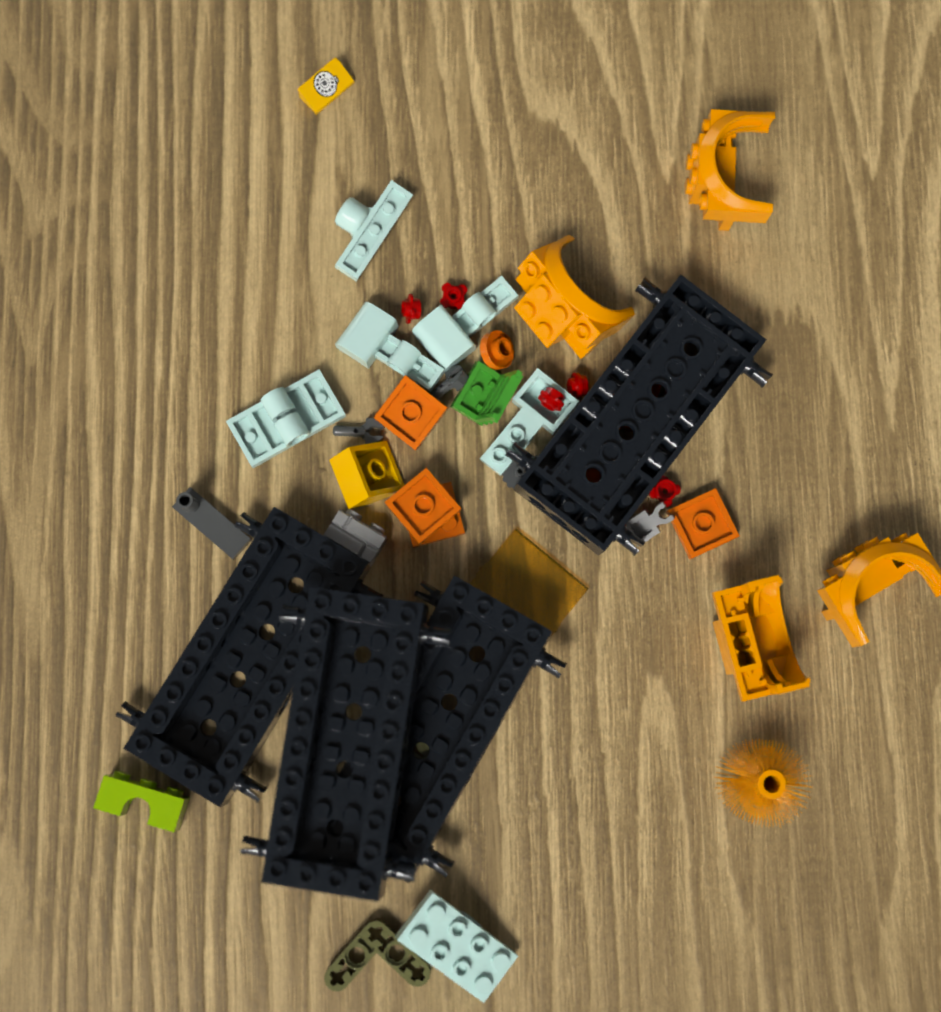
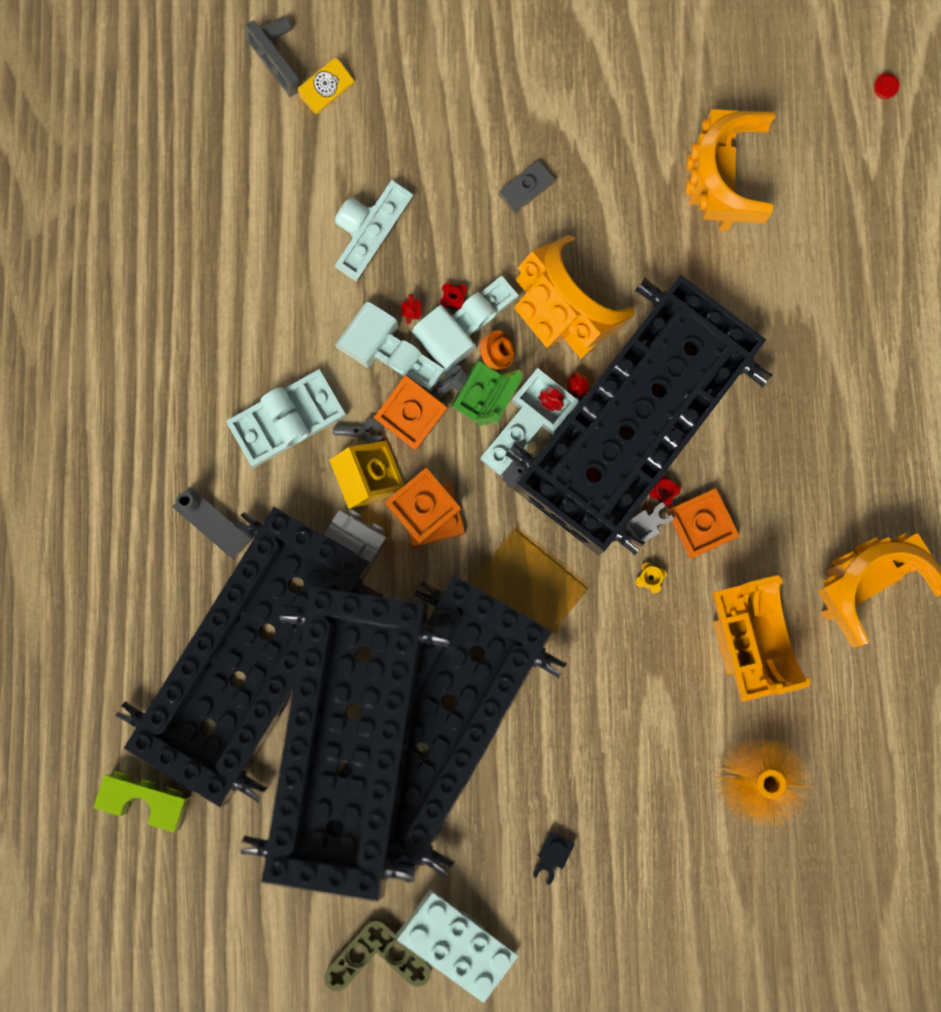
(260, 41): none -> dark grey piece
(526, 187): none -> dark grey plate
(555, 852): none -> black plate
(658, 575): none -> yellow plate
(886, 86): none -> red plate

